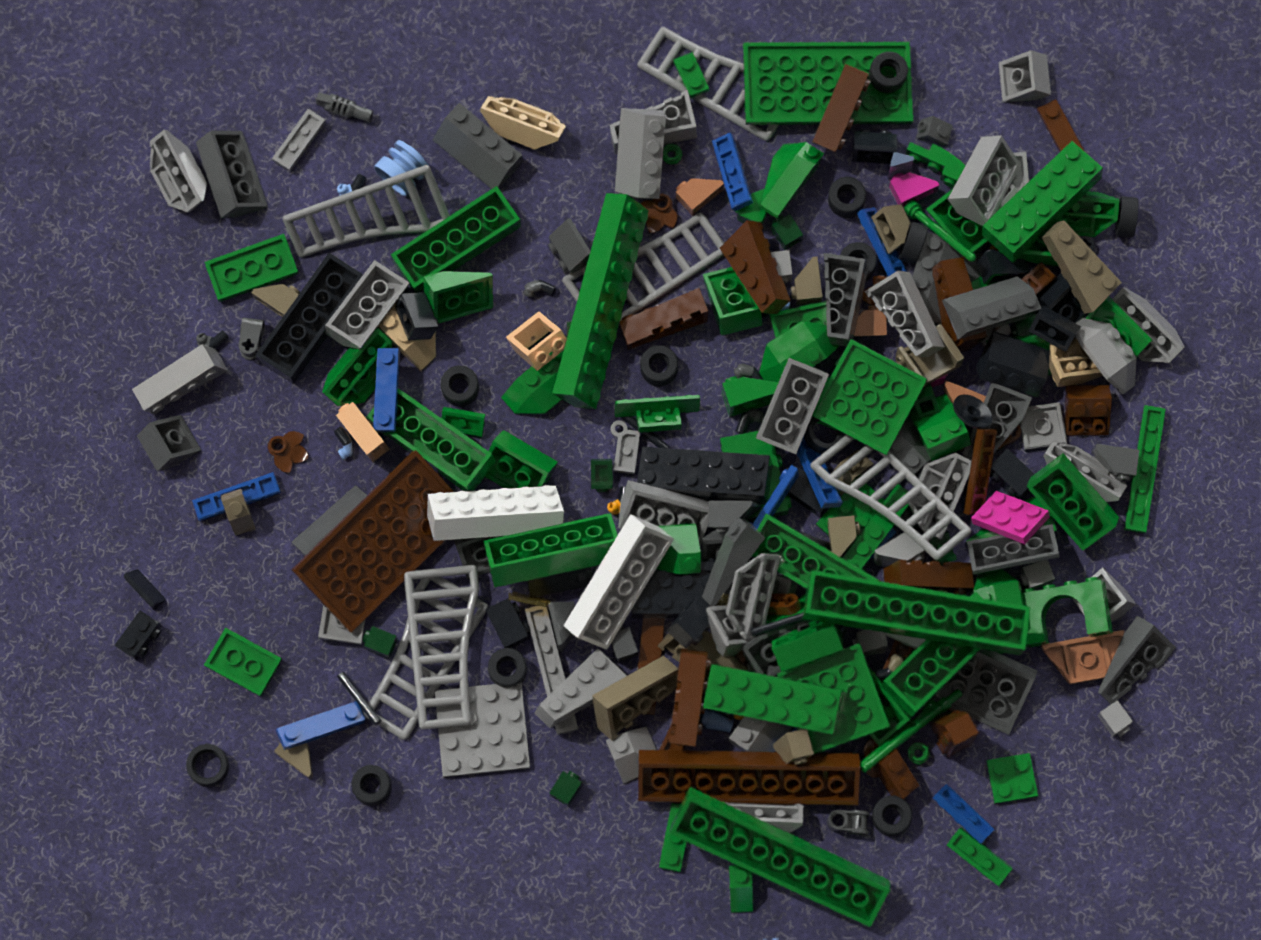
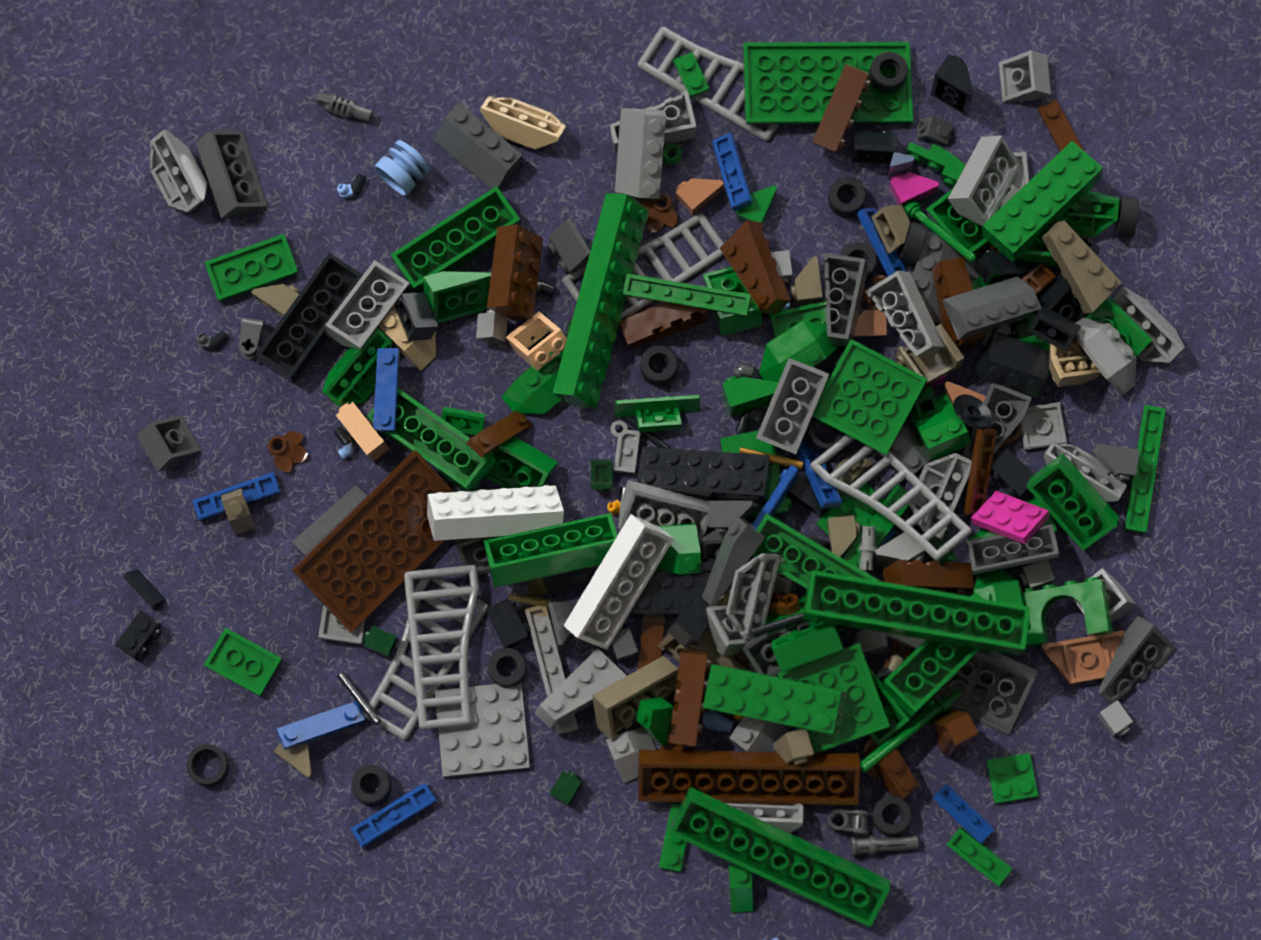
(180, 378): light grey wedge -> none
(299, 140): light grey plate -> none
(361, 233): light grey bar -> none
(393, 815): none -> blue plate
(455, 373): black tyre -> none
(491, 327): none -> light grey brick
(499, 433): none -> reddish brown plate
(515, 272): none -> reddish brown brick
(655, 718): none -> green slope
(687, 295): none -> green plate
(775, 459): none -> pearl gold bar
(786, 231): dark green brick -> none
(788, 174): green wedge -> none
(867, 548): none -> light grey pin
(872, 845): none -> dark grey pin
(918, 746): green plate -> none
(953, 84): none -> black slope
(1087, 409): reddish brown slope -> none

